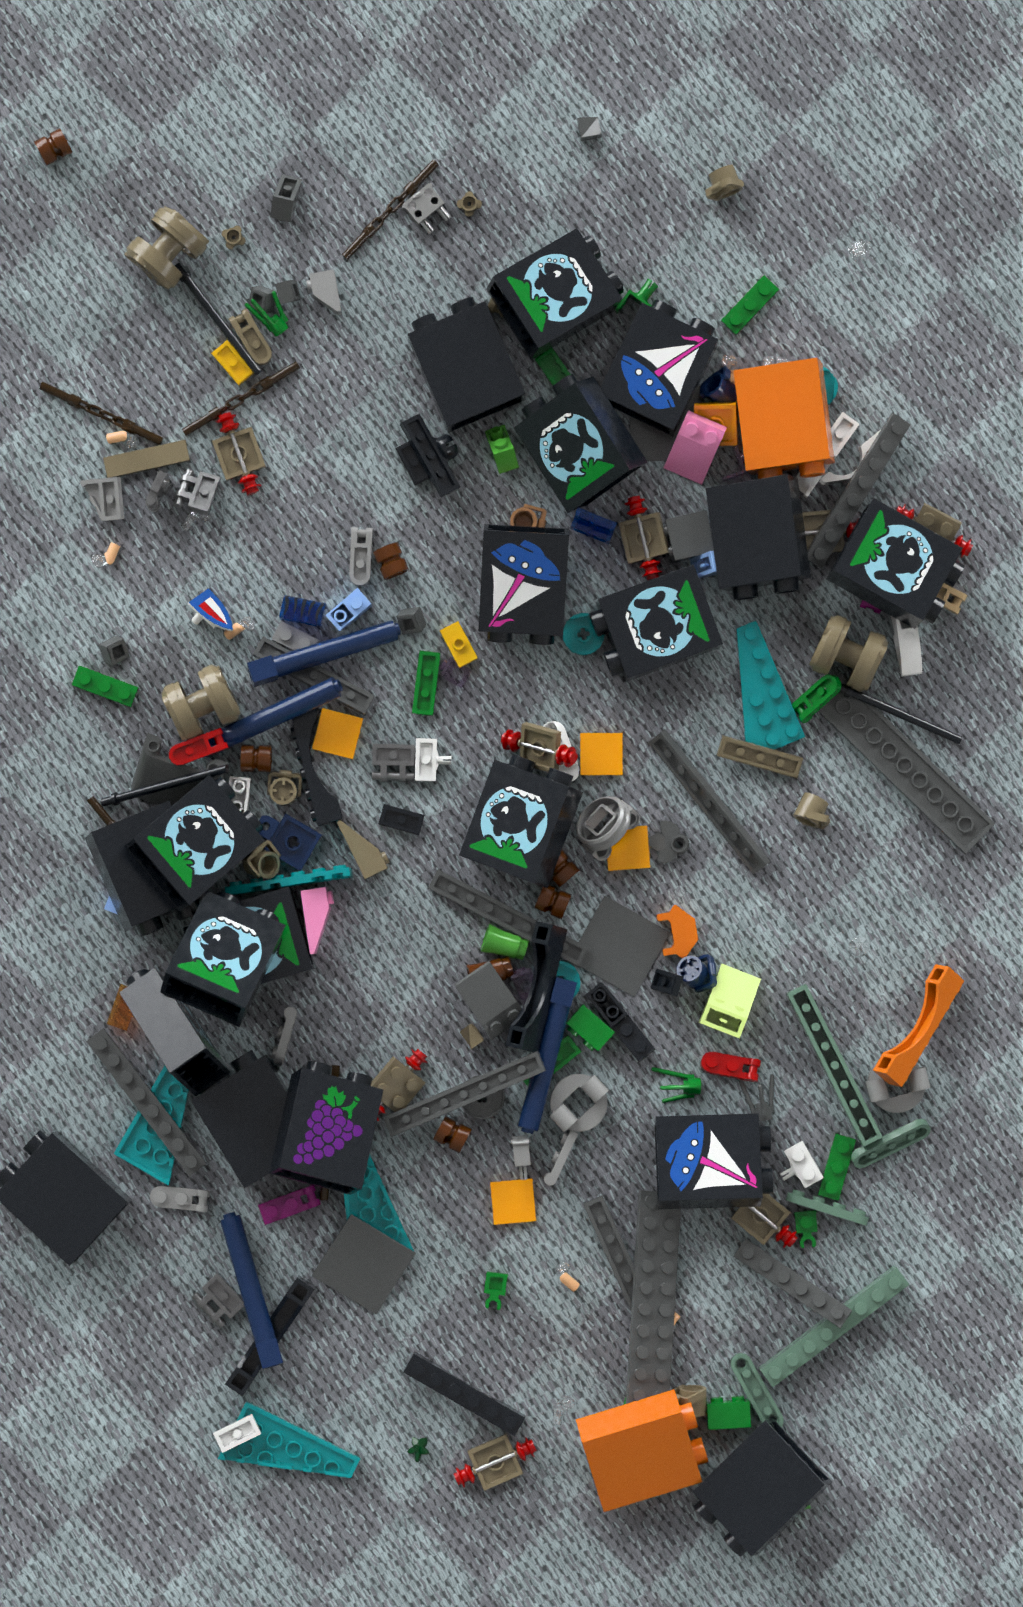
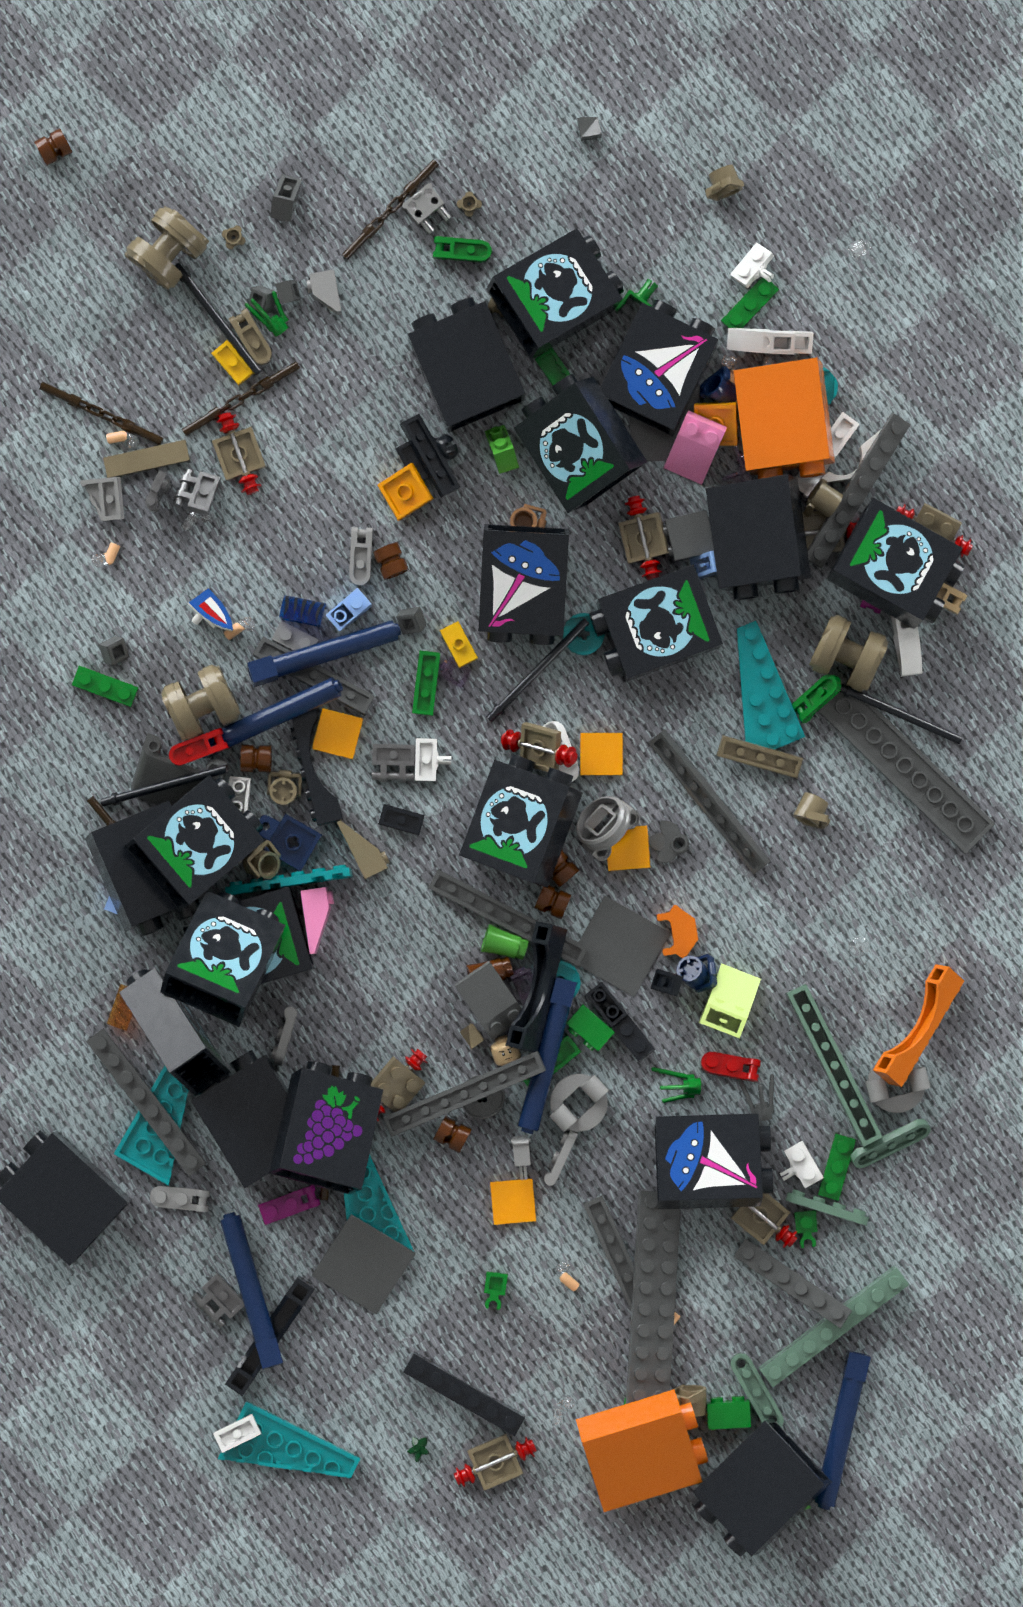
(405, 491): none -> light orange tile
(462, 249): none -> green plate
(499, 708): none -> black bar
(504, 1054): none -> tan head
(593, 525): clear blue slope -> none
(753, 266): none -> white plate
(769, 341): none -> white slope
(823, 499): none -> dark tan piece
(842, 1426): none -> dark blue brick

